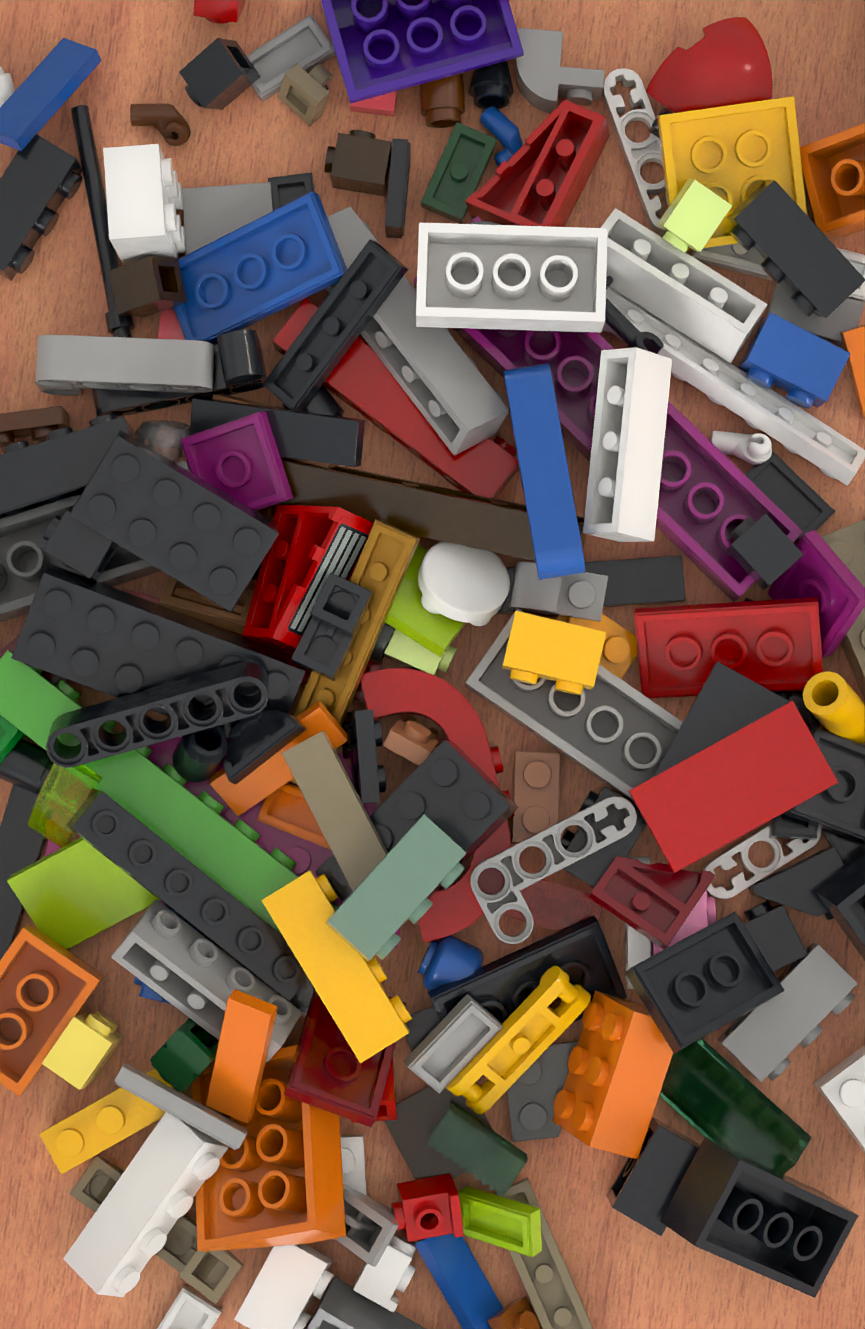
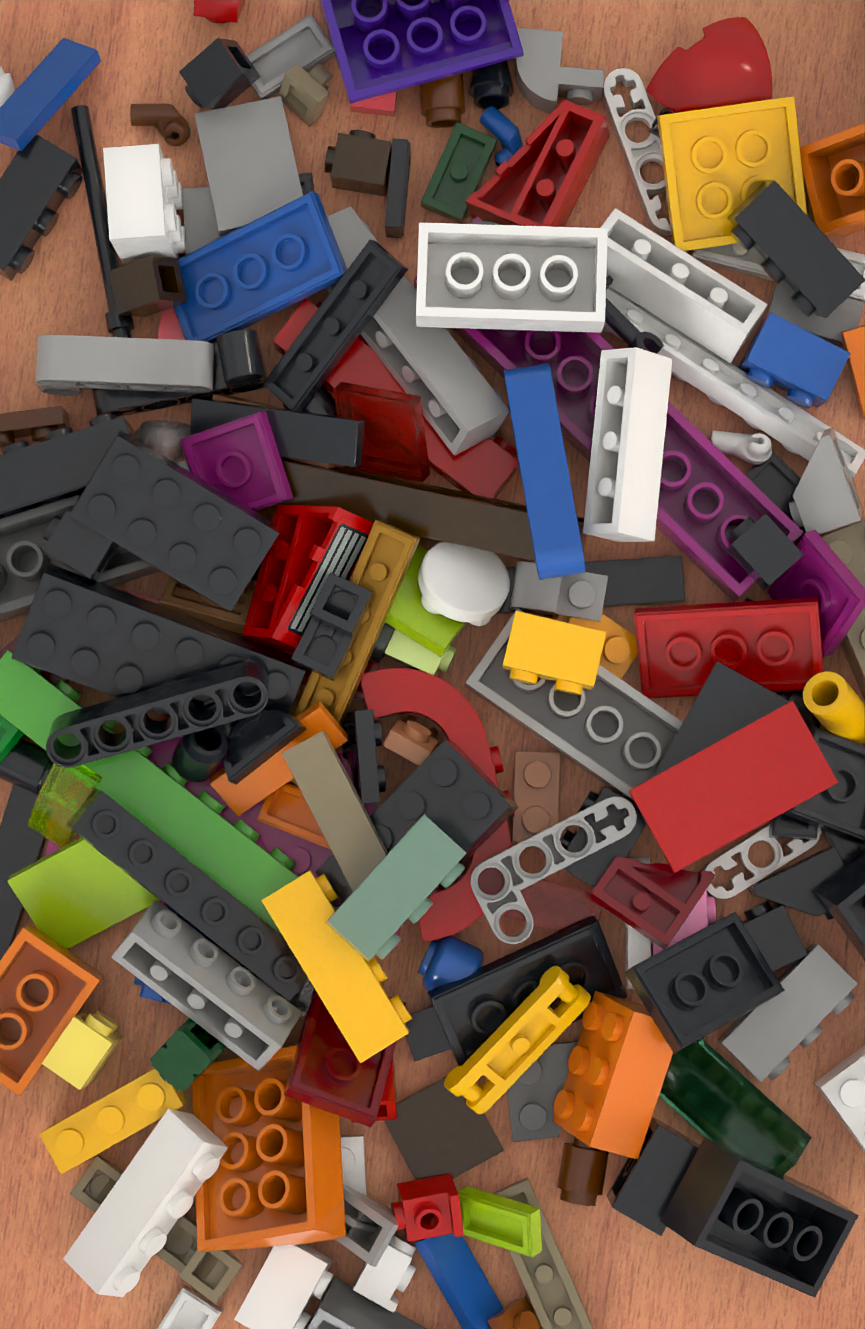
(181, 1106): light grey tile -> none
(241, 1055): orange tile -> none
(248, 161): none -> light grey tile
(392, 430): none -> clear red tile
(453, 1043): light grey tile -> none
(477, 1149): clear green brick -> none
(582, 1173): none -> reddish brown brick
(693, 217): yellowish green brick -> none
(826, 490): none -> light grey slope

